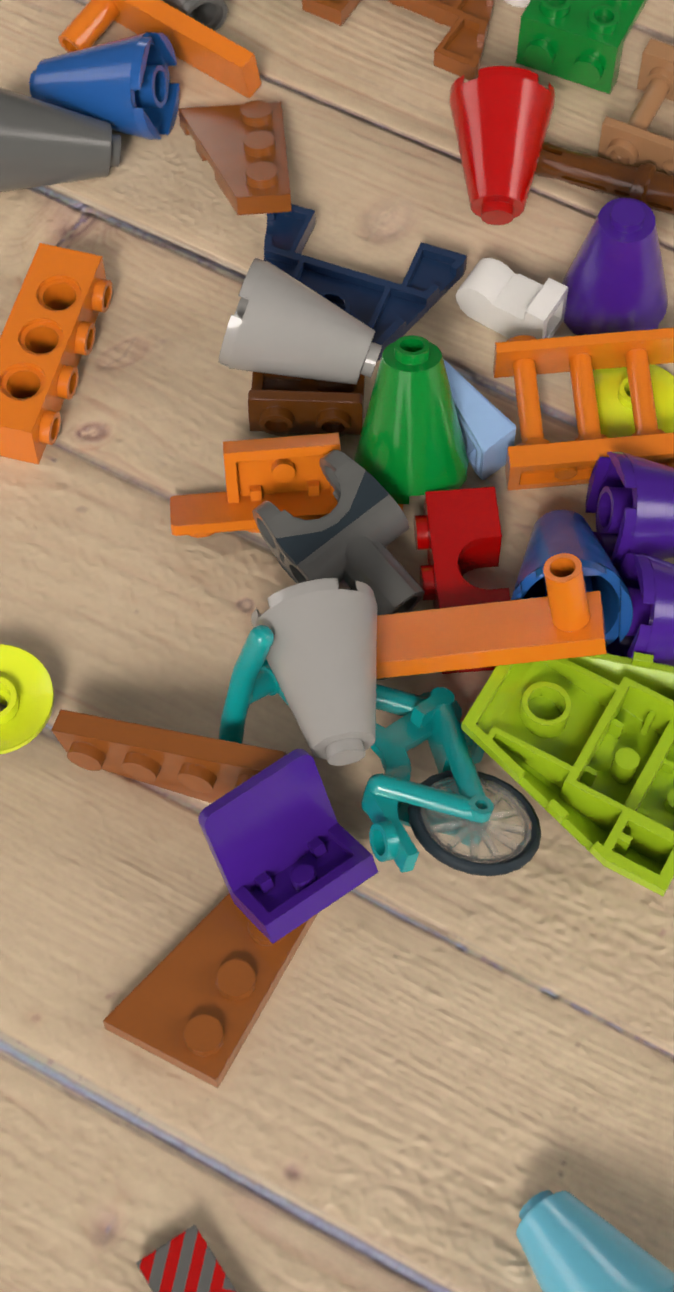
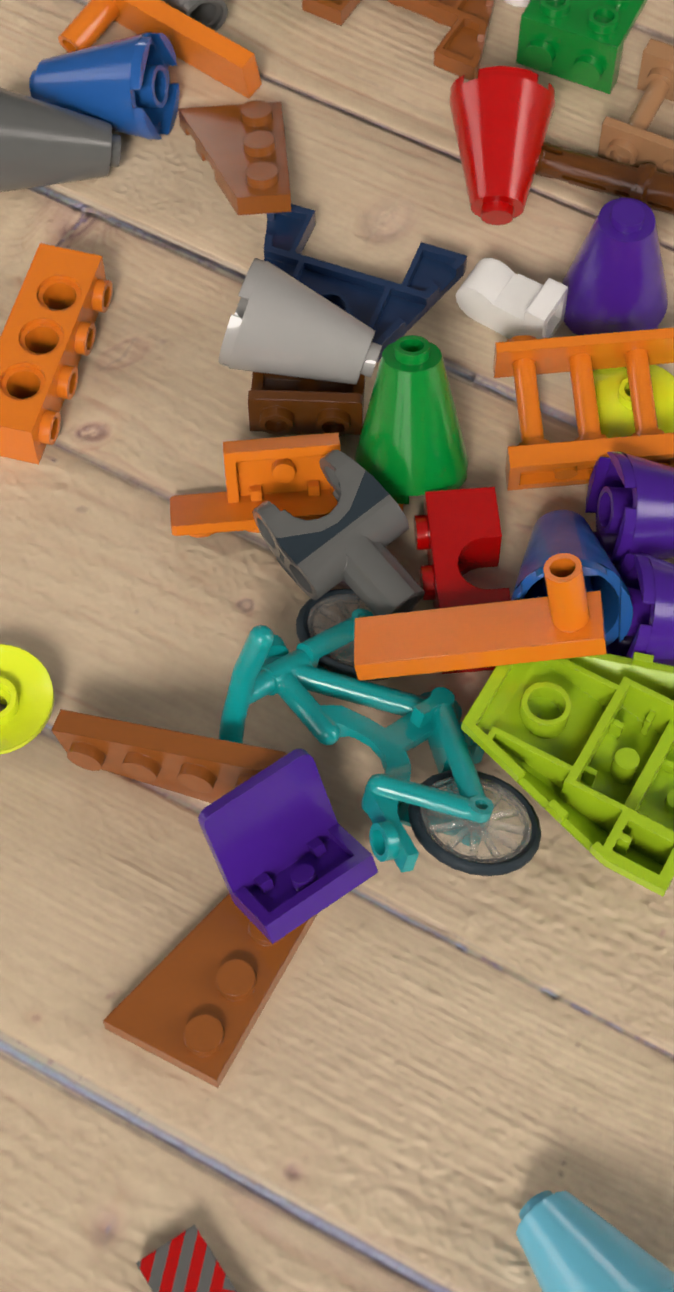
(326, 664): light grey cone -> none
(483, 426): light blue slope -> none

